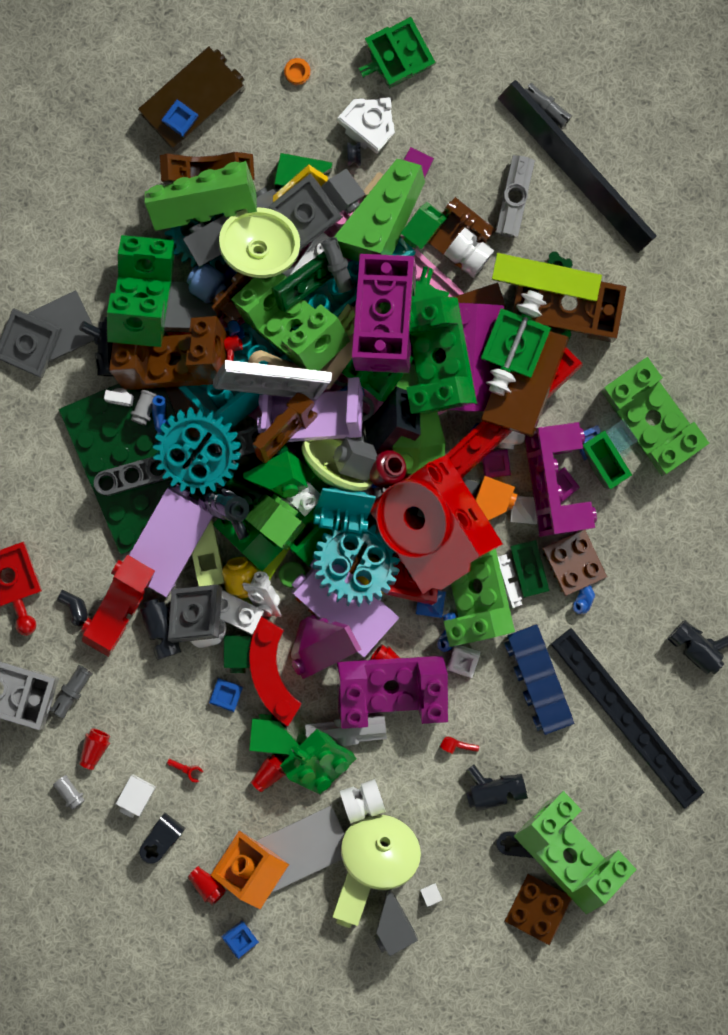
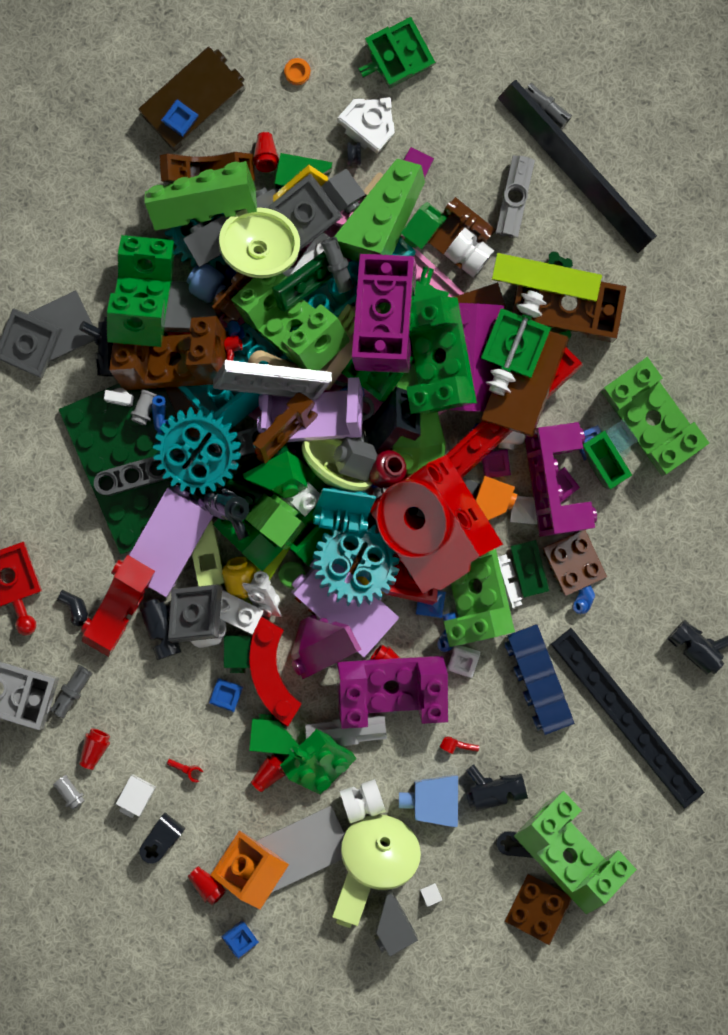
(265, 153): none -> red cone
(434, 800): none -> medium blue torso

